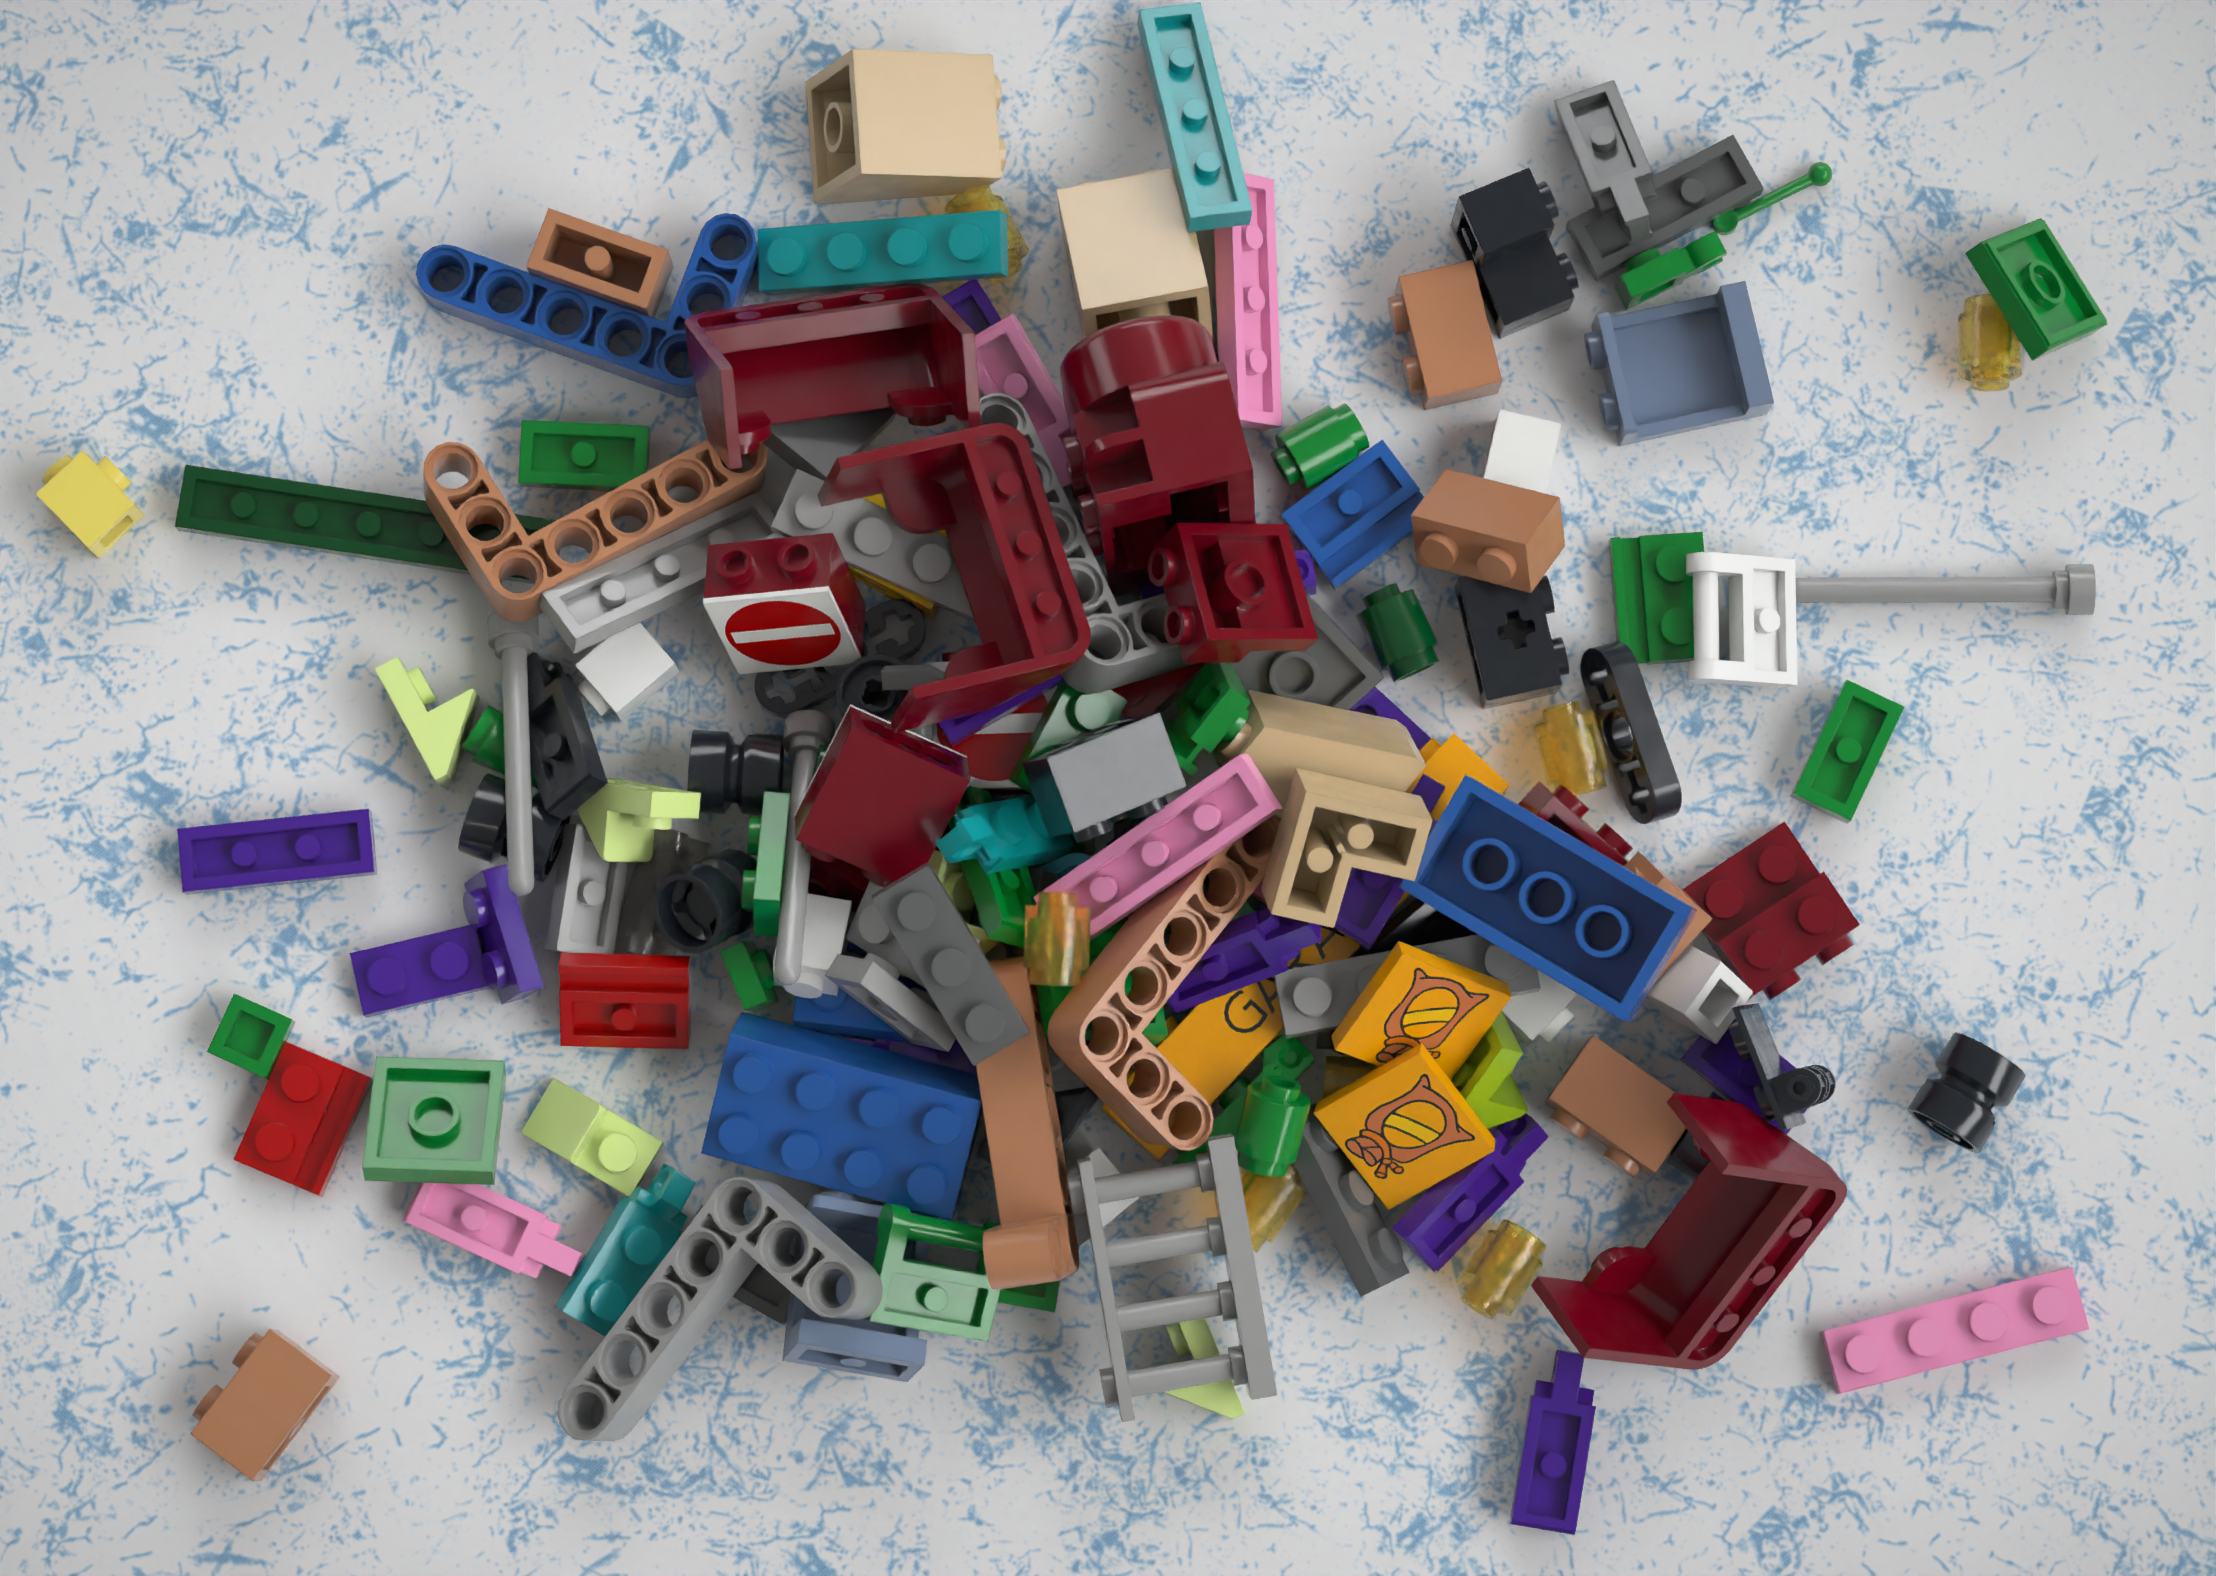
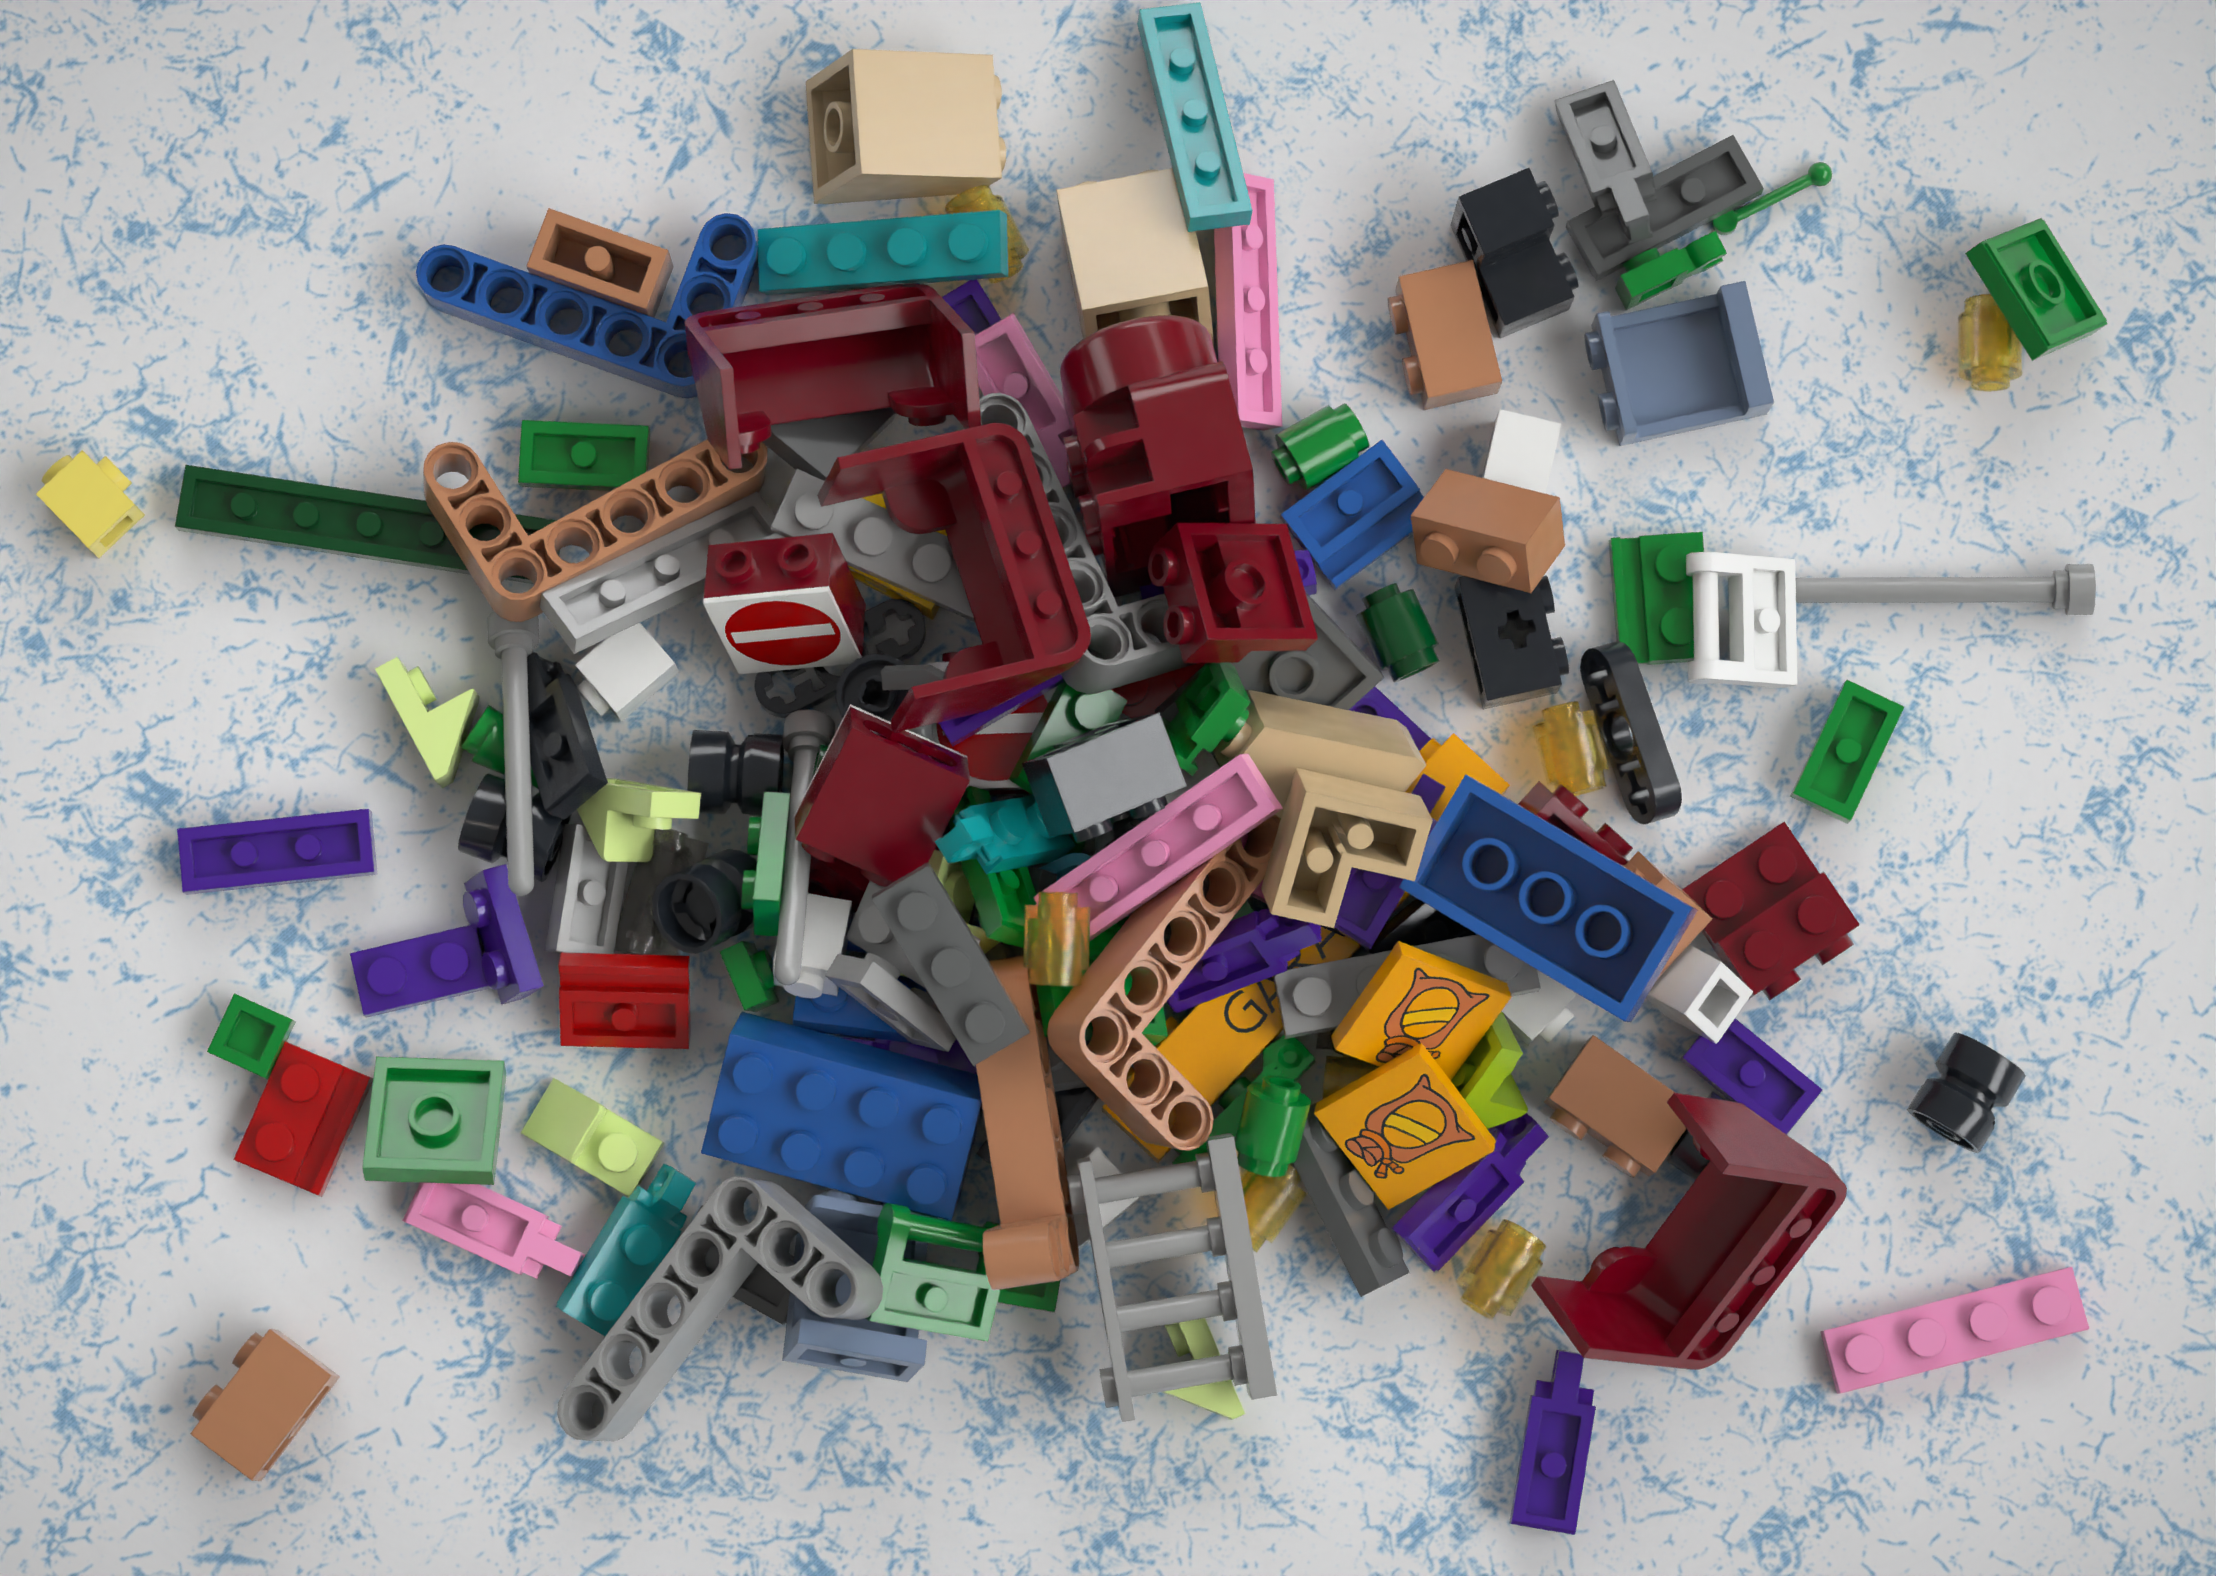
(1781, 1093): black hinge -> none

